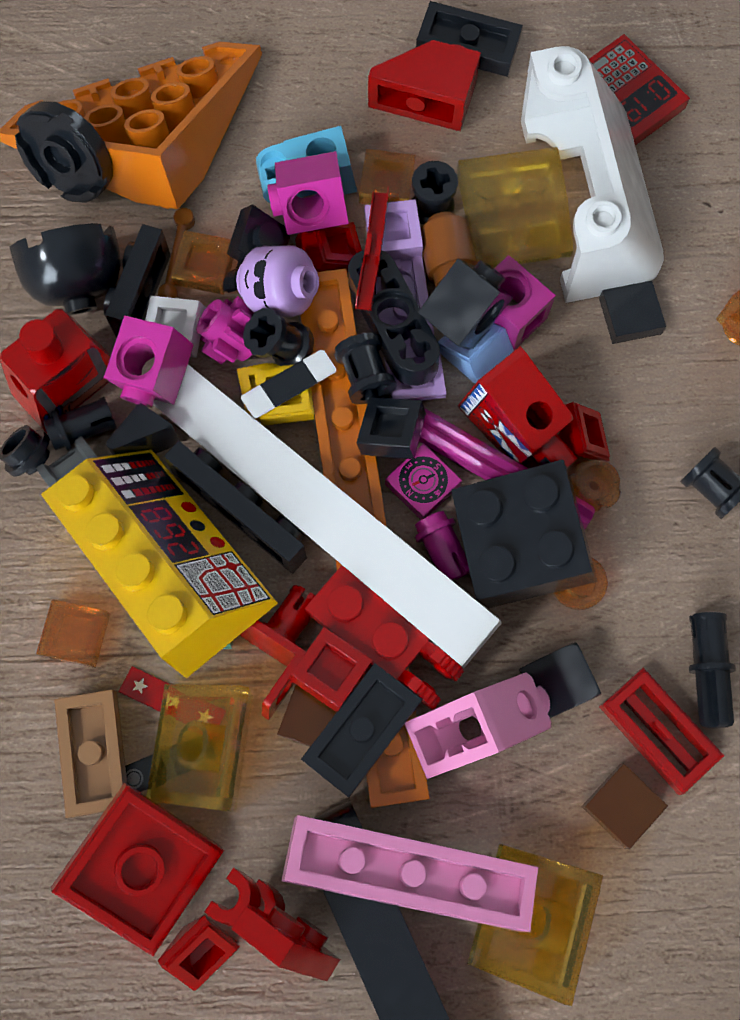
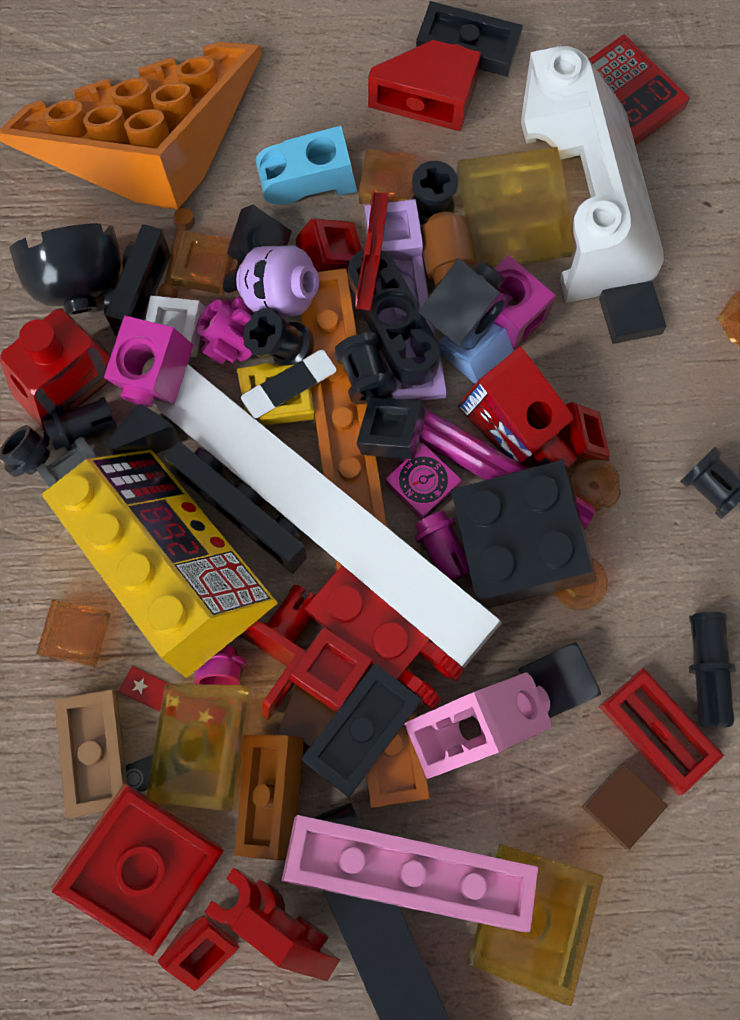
(64, 151): black tile -> none
(221, 669): none -> dark pink plate
(268, 795): none -> dark orange plate
(312, 173): dark pink brick -> none

